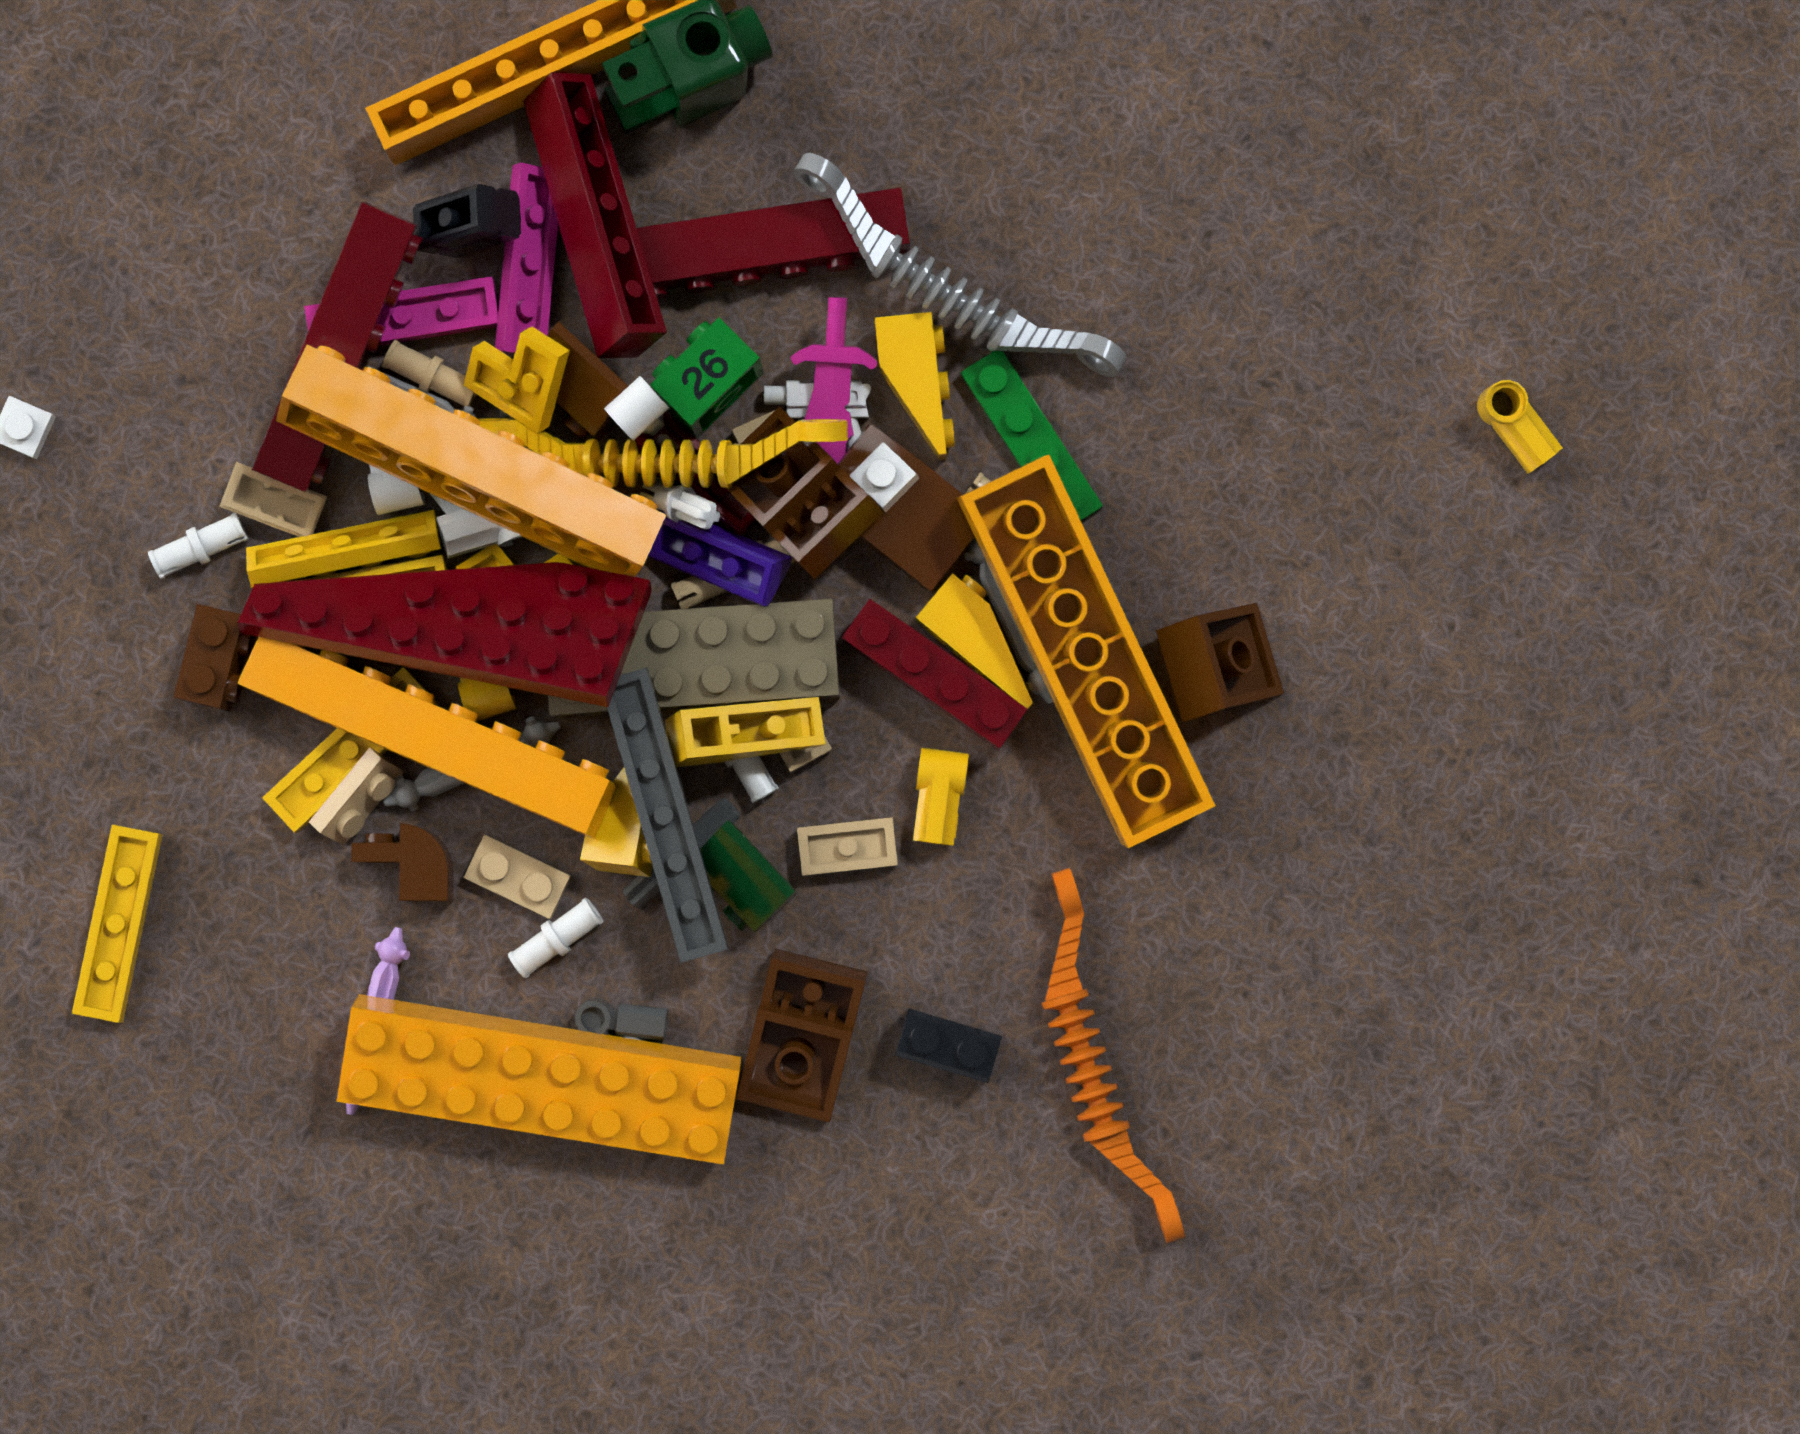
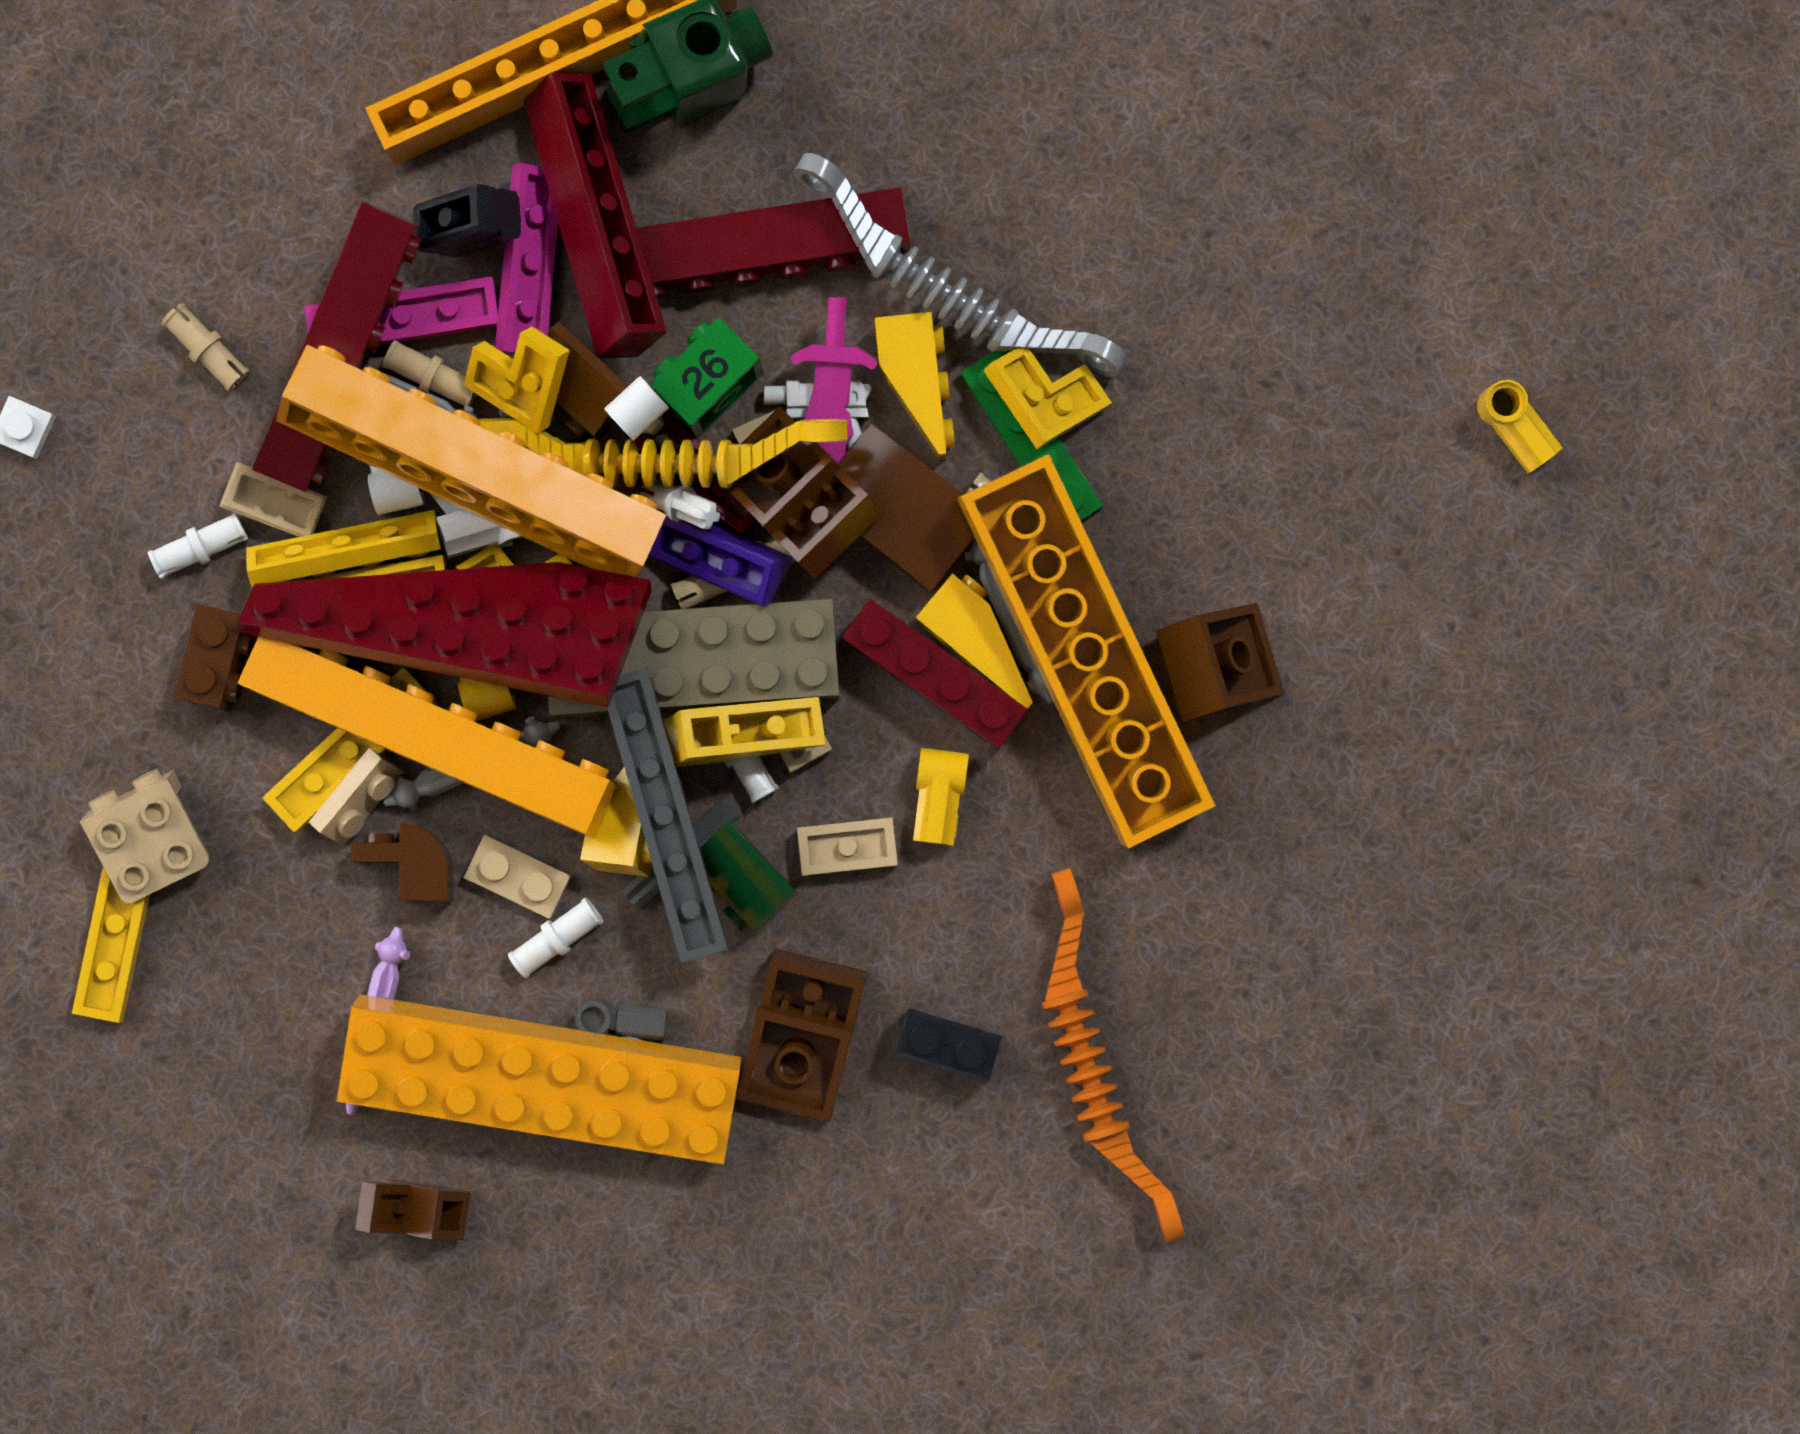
(144, 836): none -> tan bracket
(205, 347): none -> tan pin
(412, 1209): none -> reddish brown brick
(884, 477): white plate -> none
(1041, 406): none -> yellow plate

